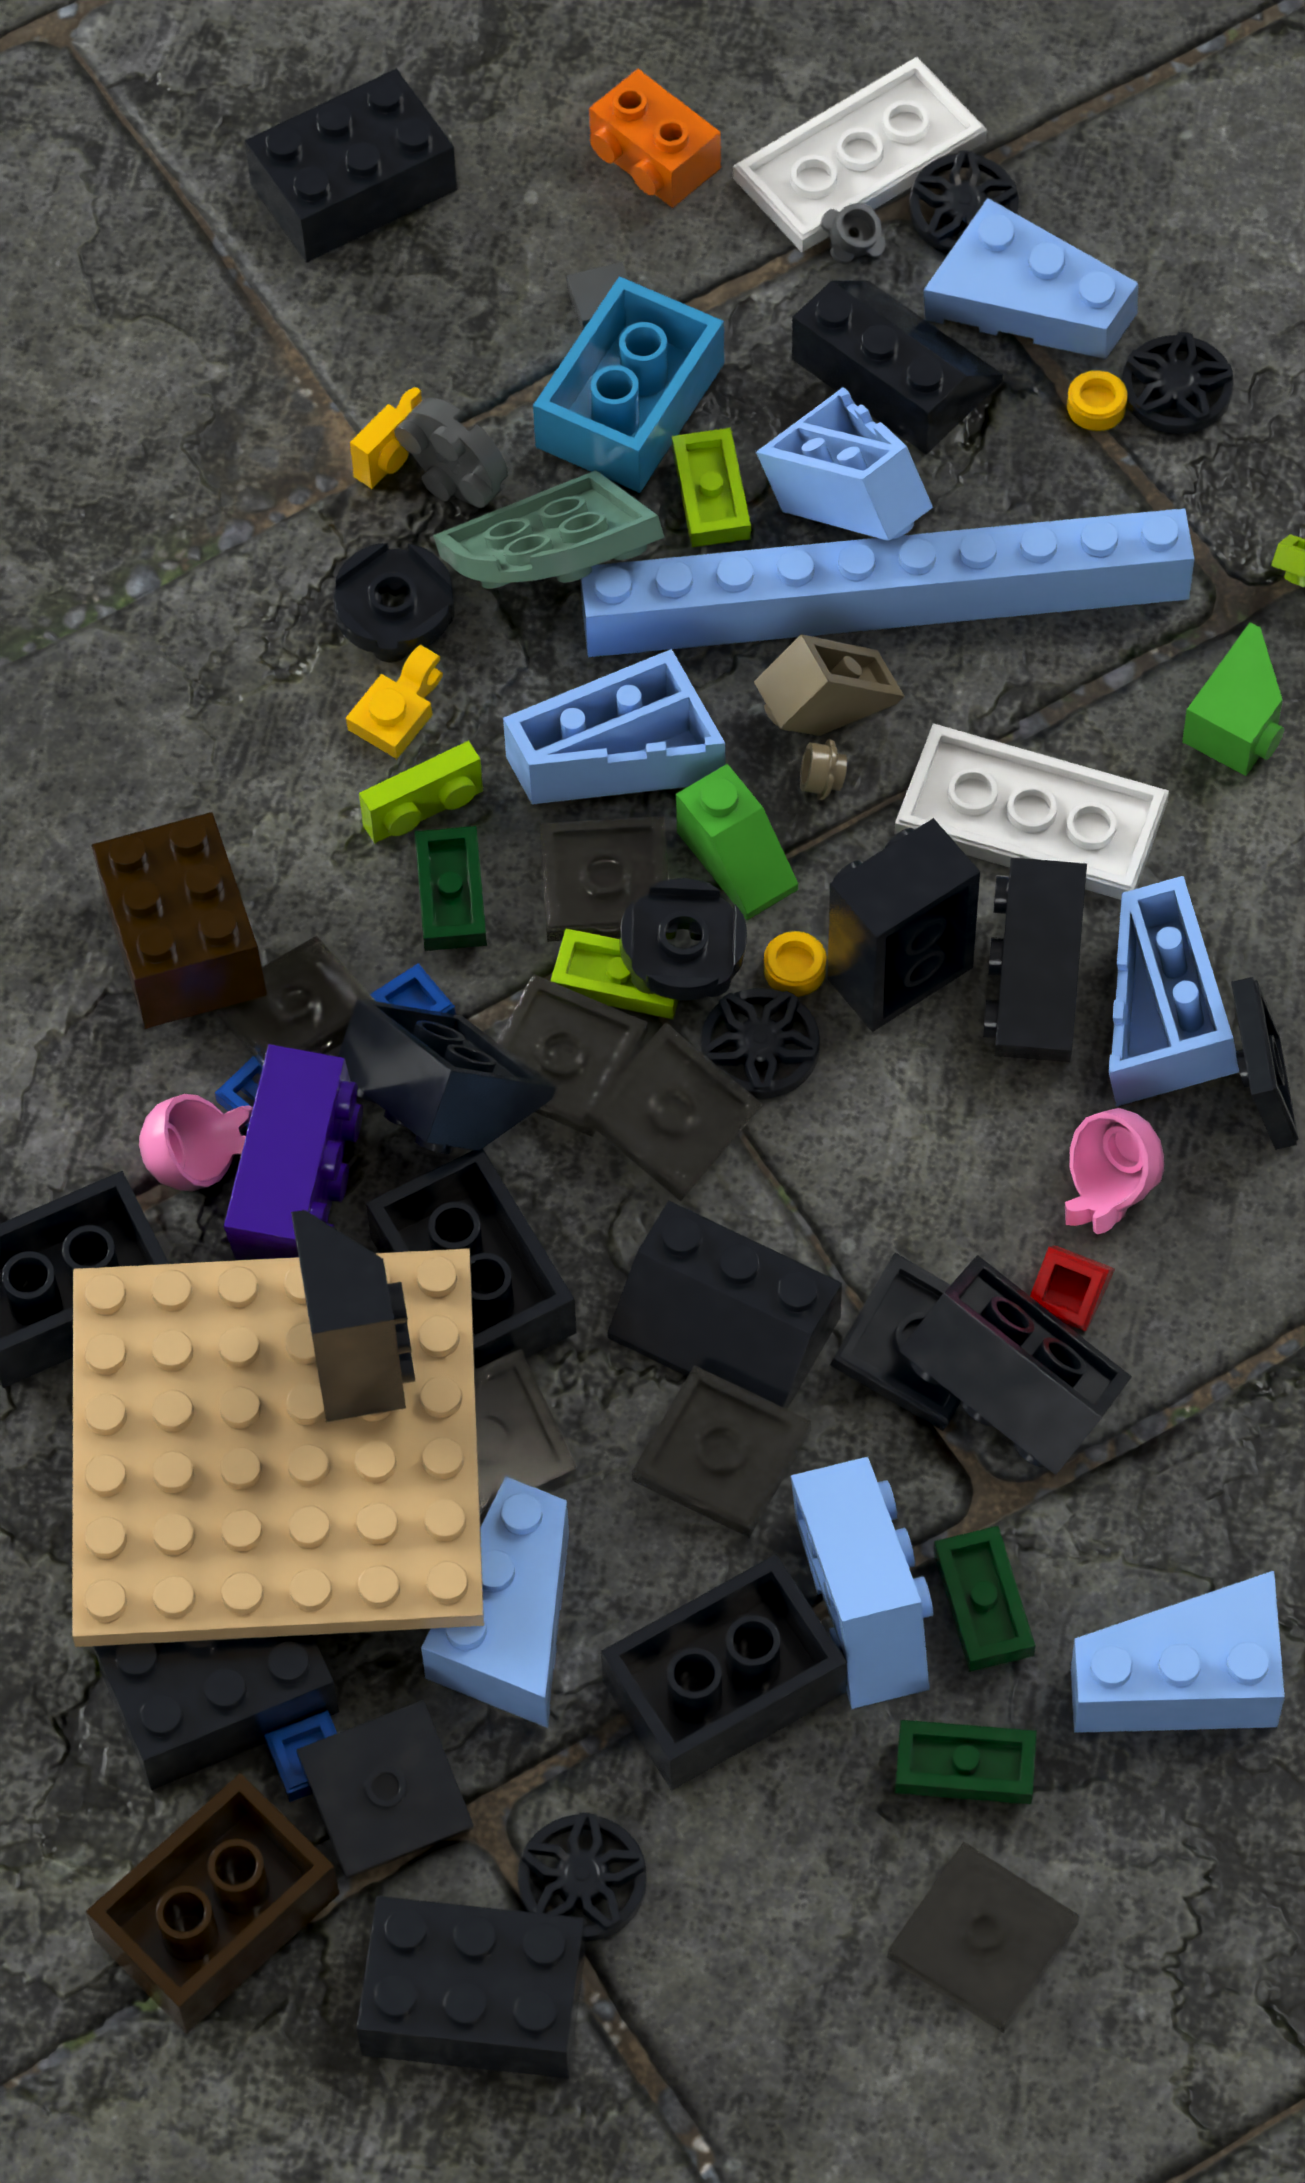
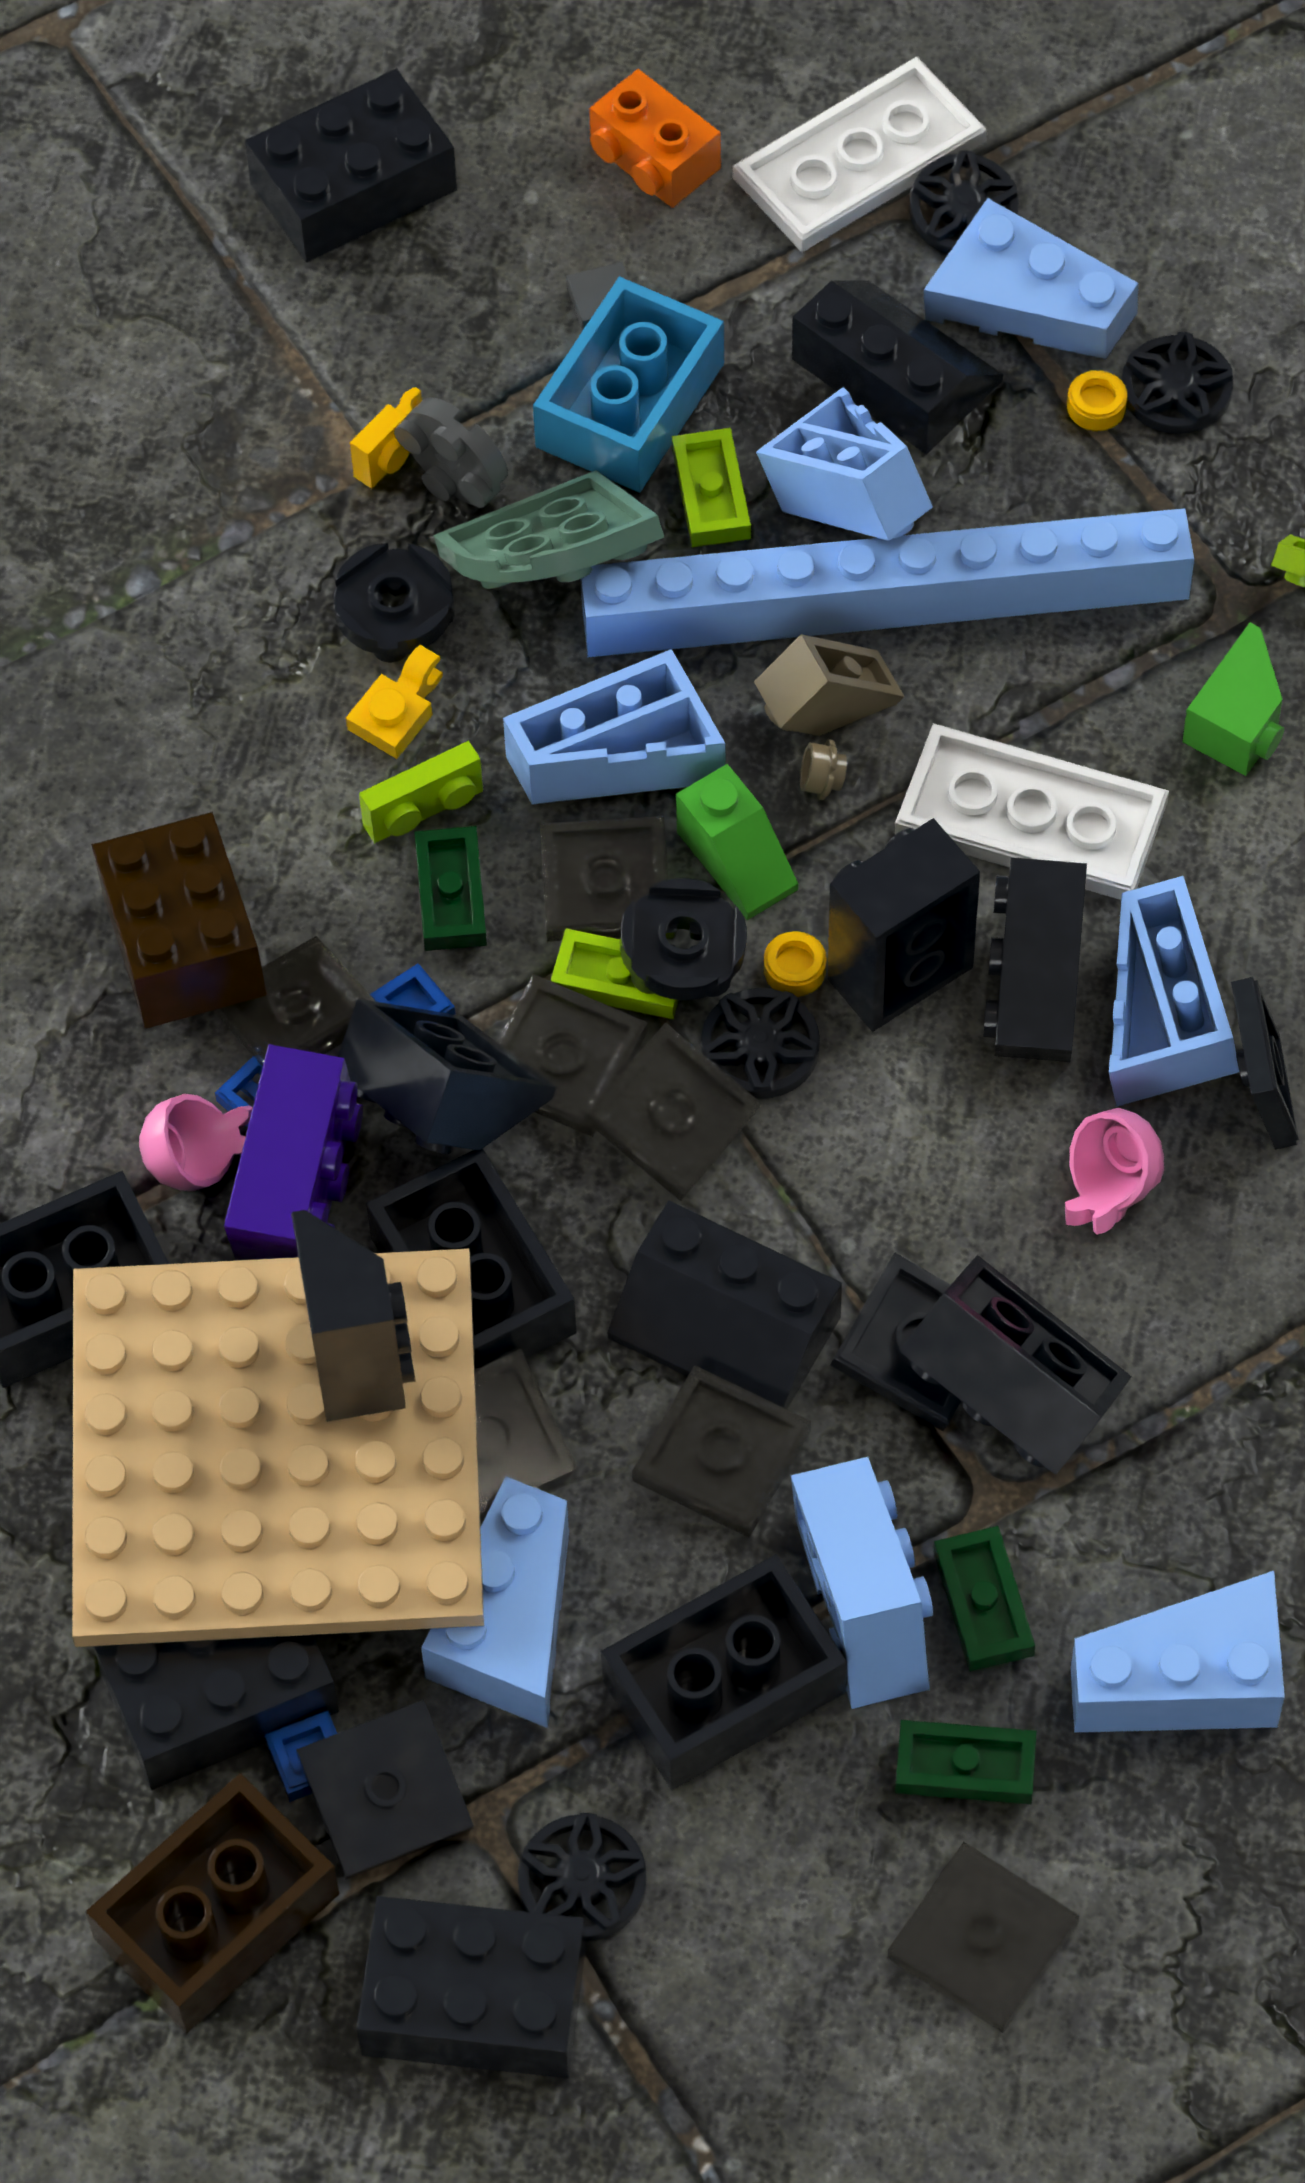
(861, 219): dark grey plate -> none
(1071, 1286): red slope -> none

